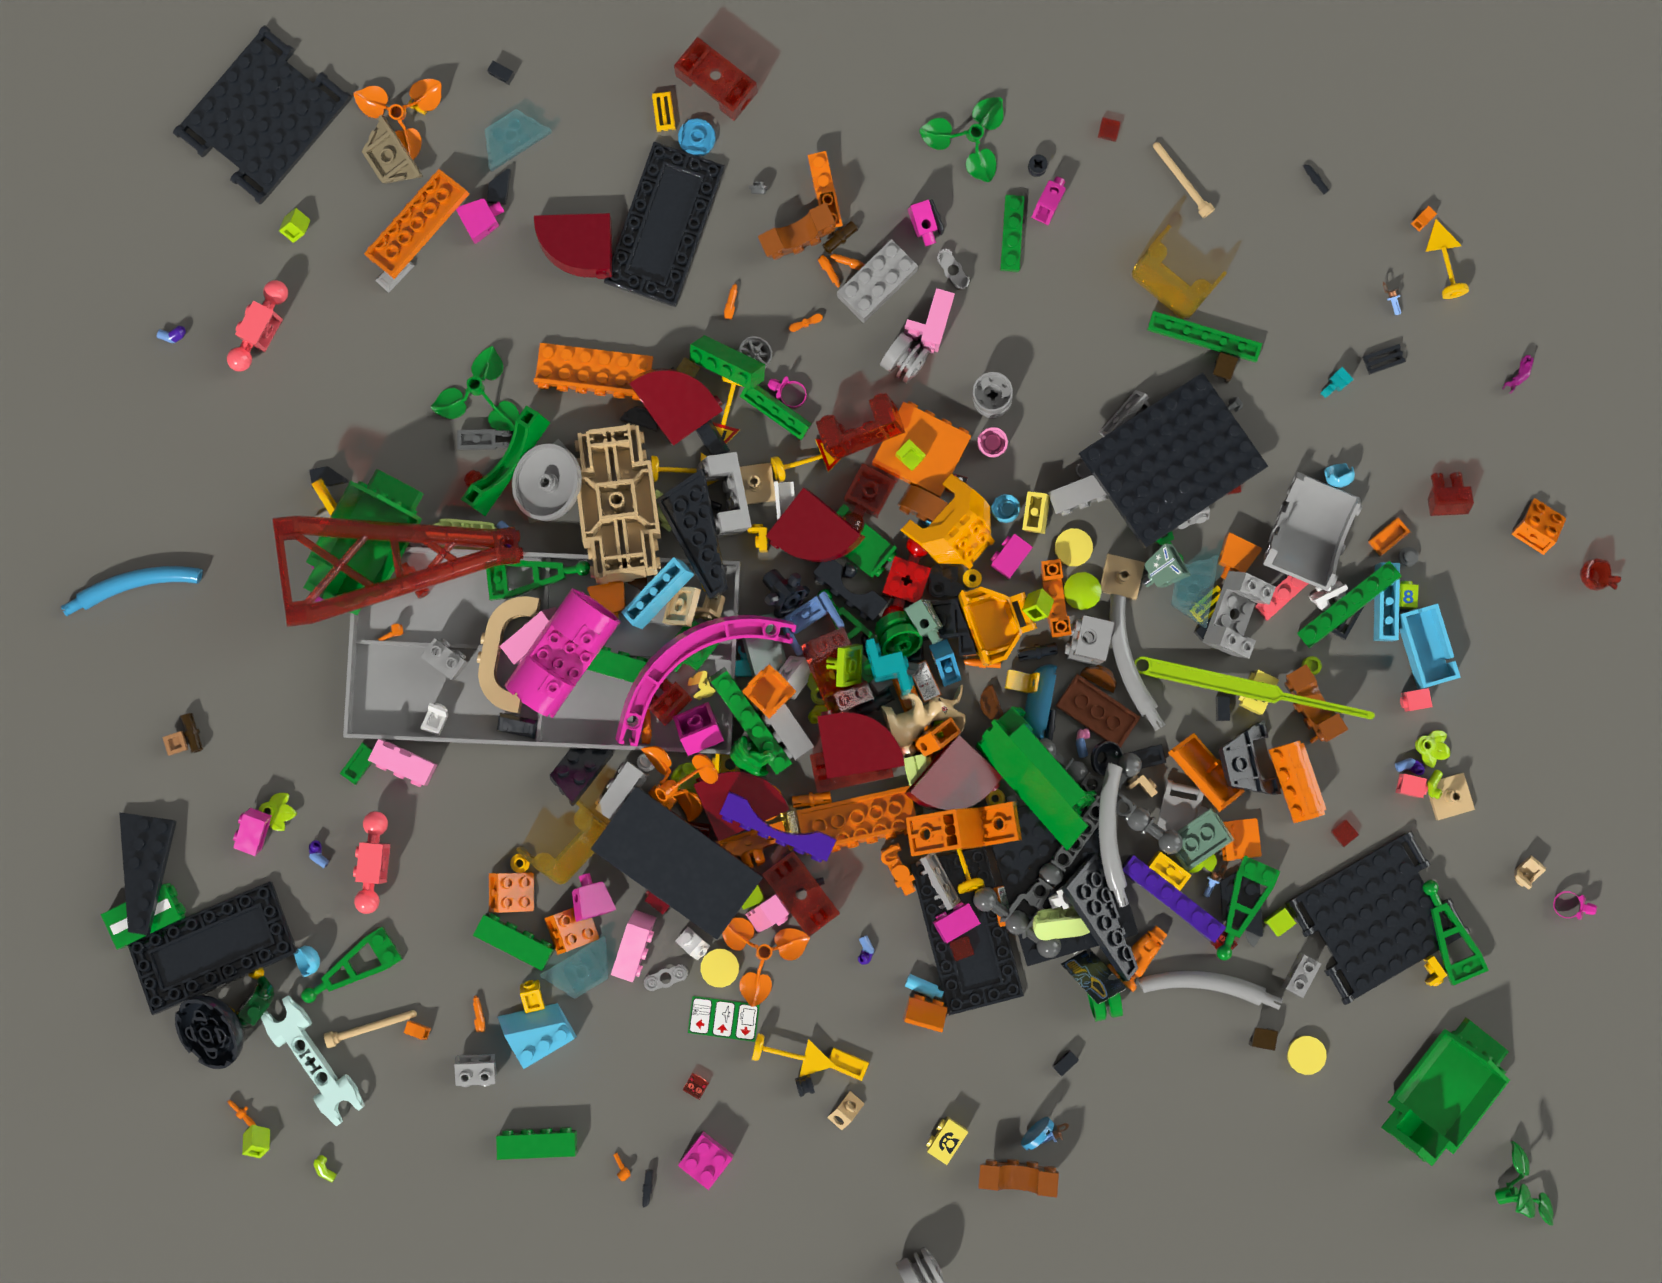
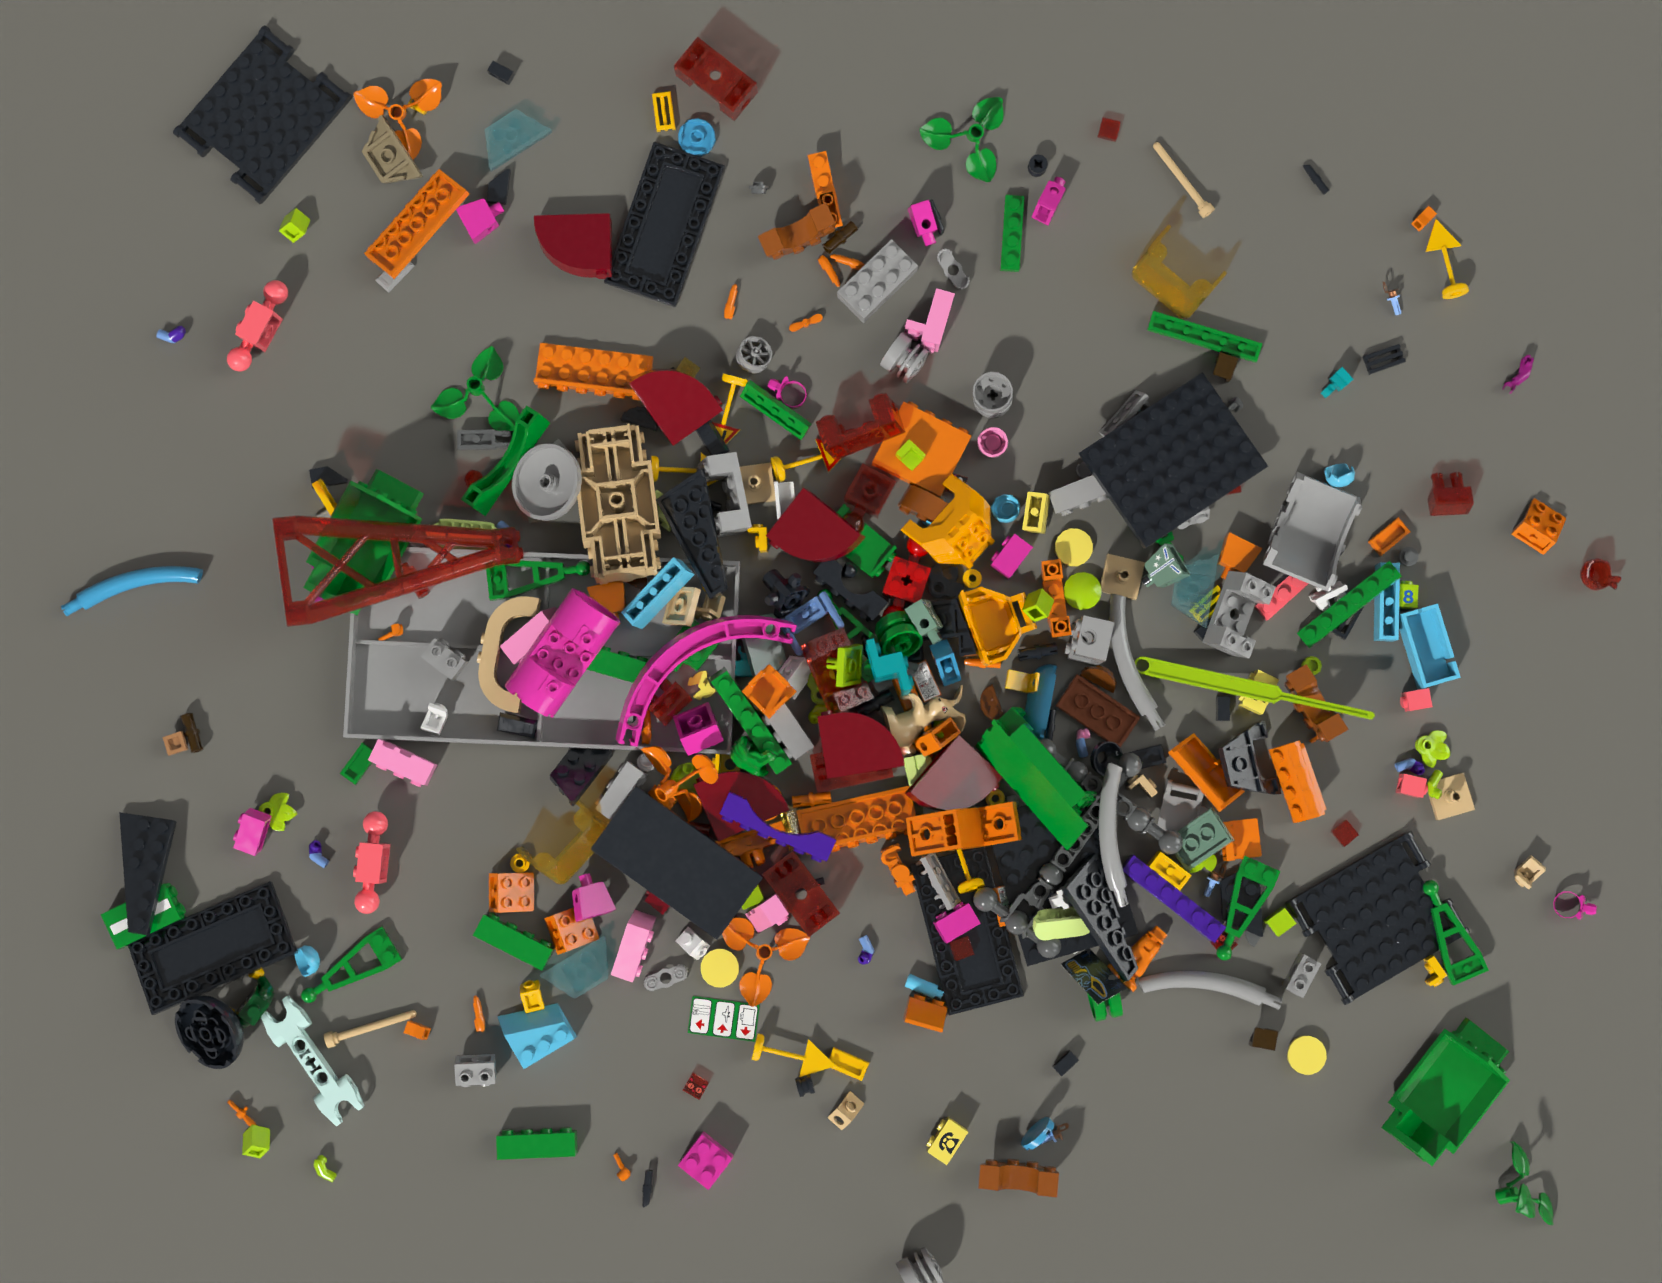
(727, 362): green brick -> none

